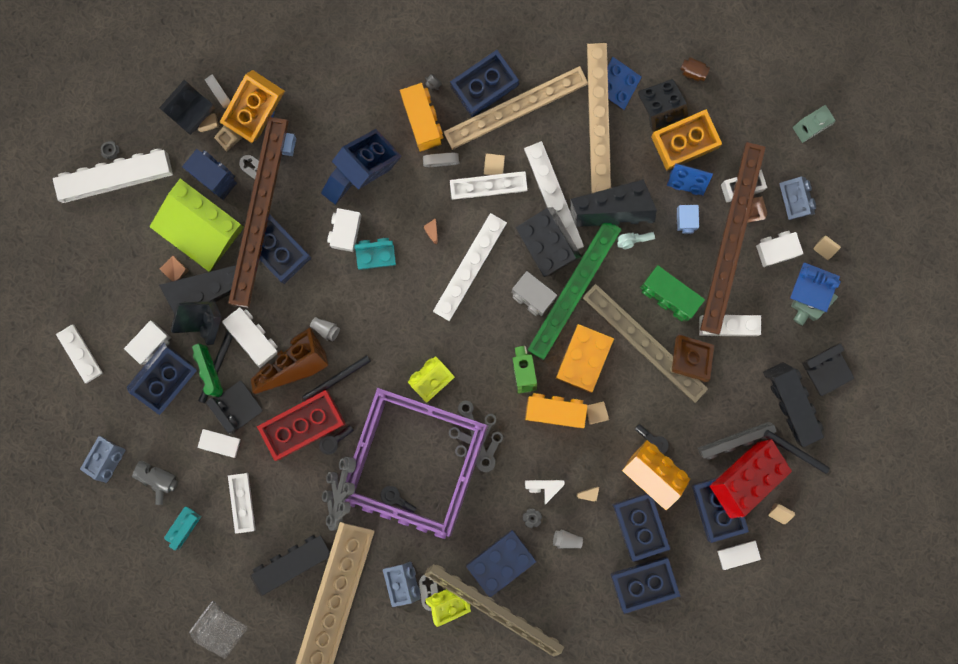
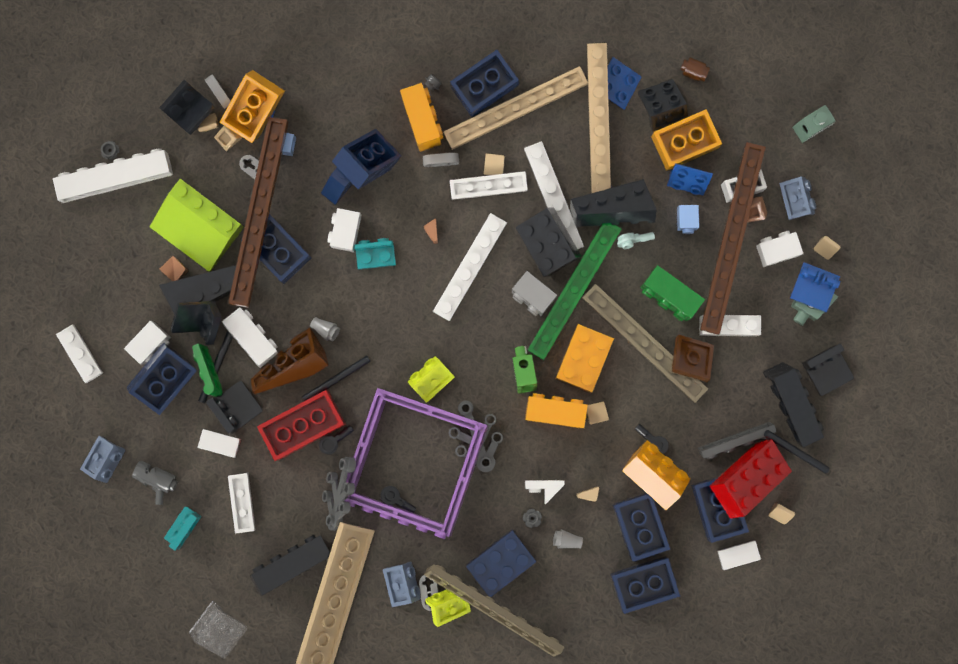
(210, 173): dark blue brick -> none

